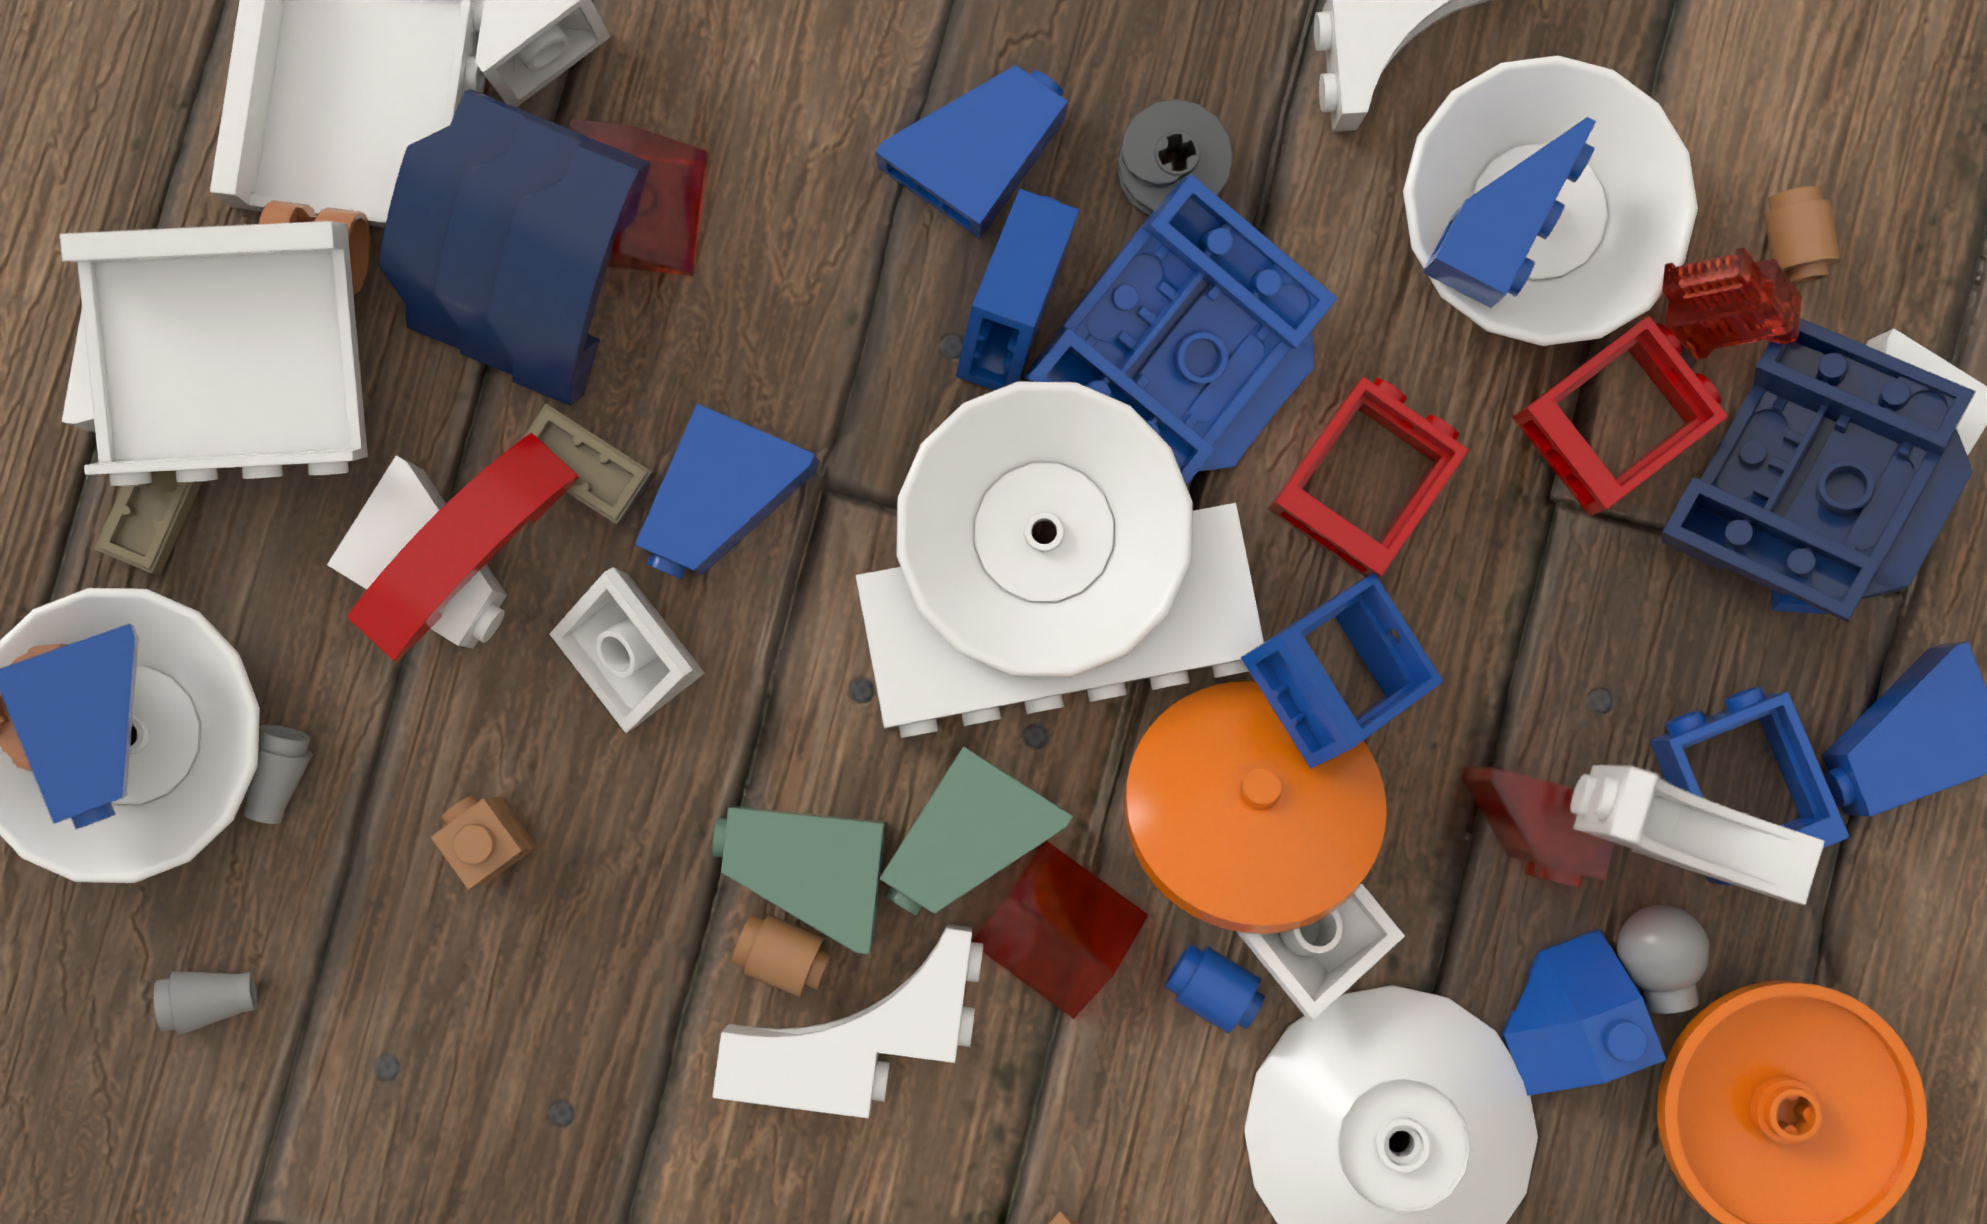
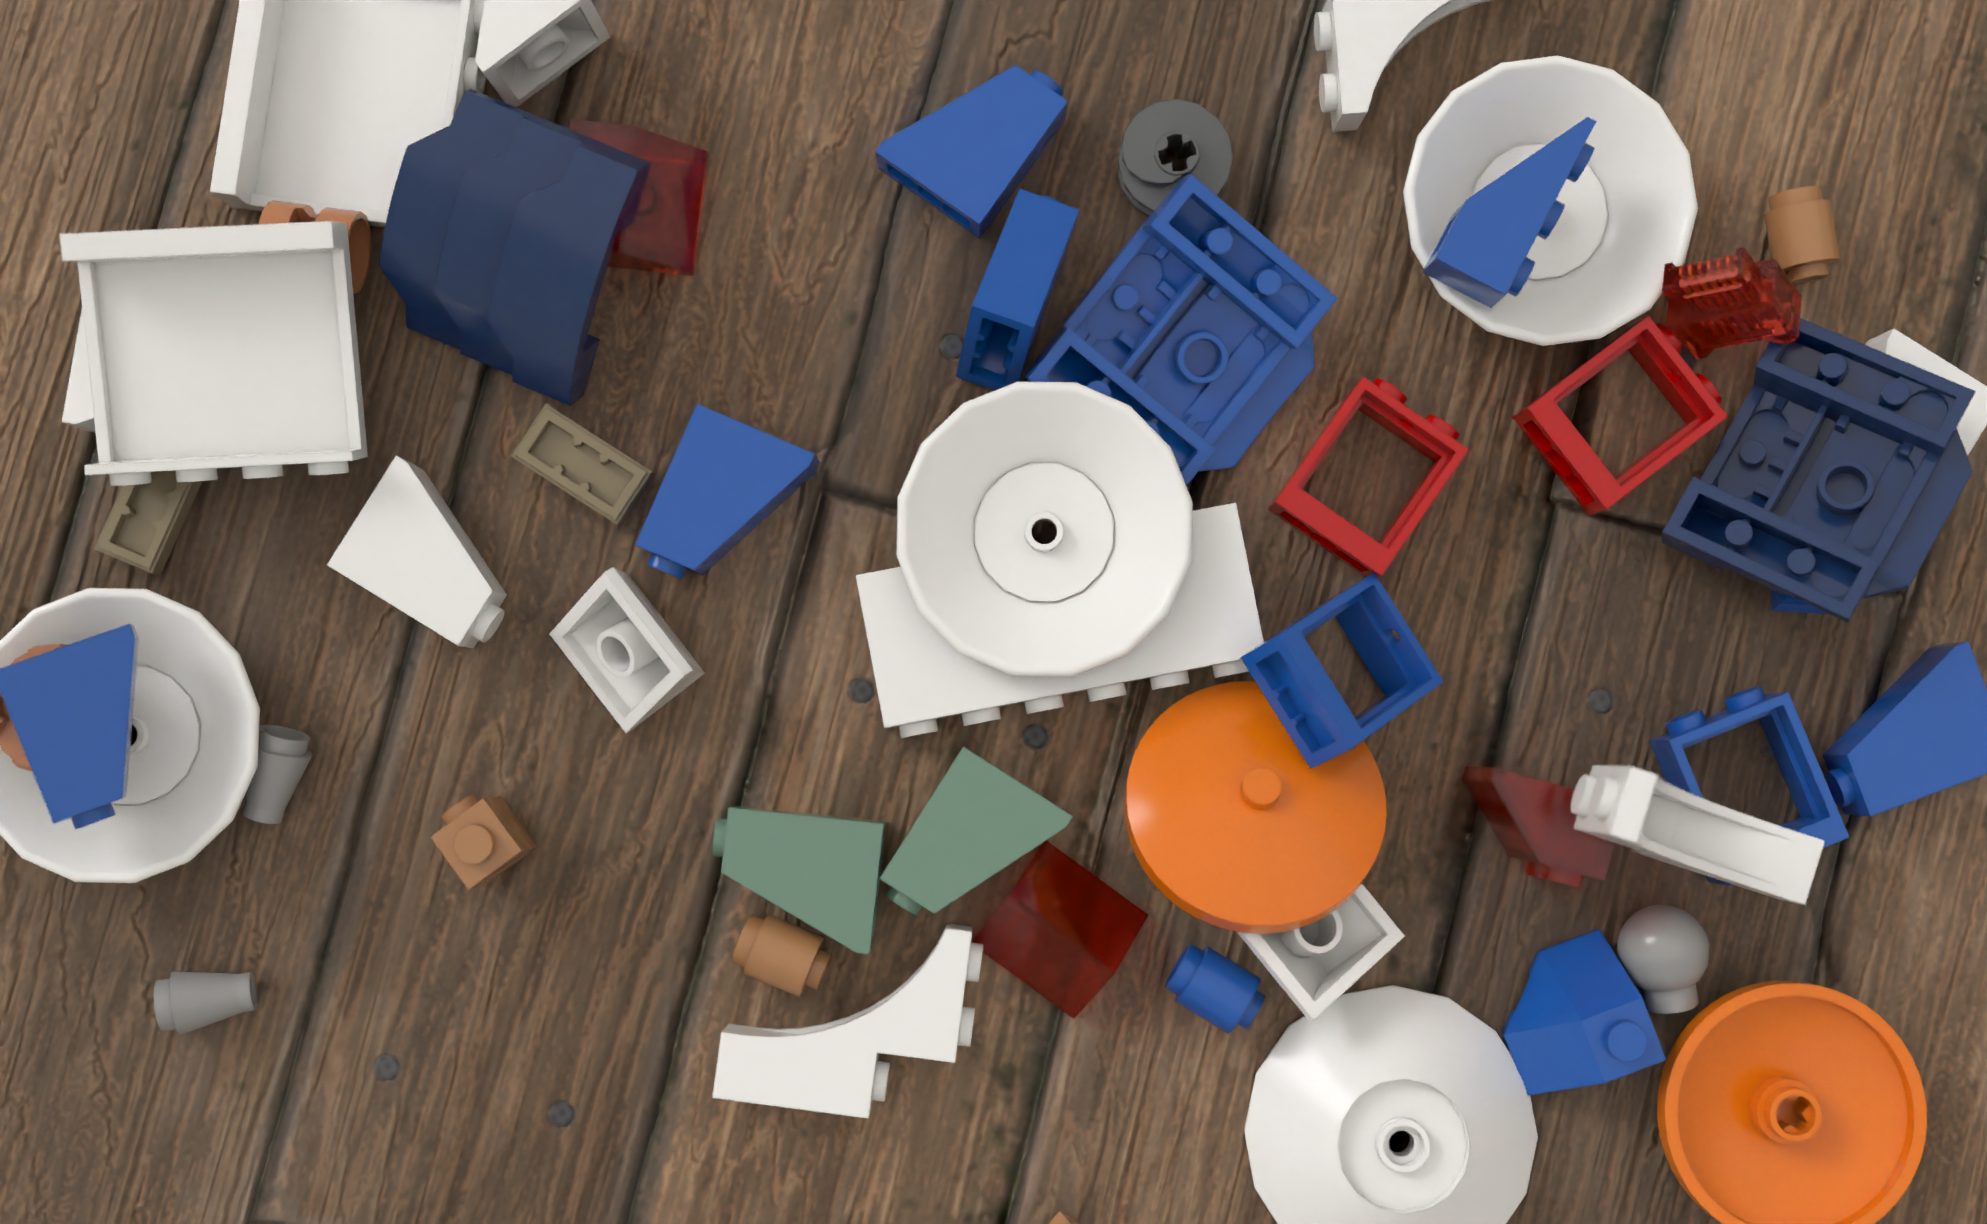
(459, 544): red slope -> none

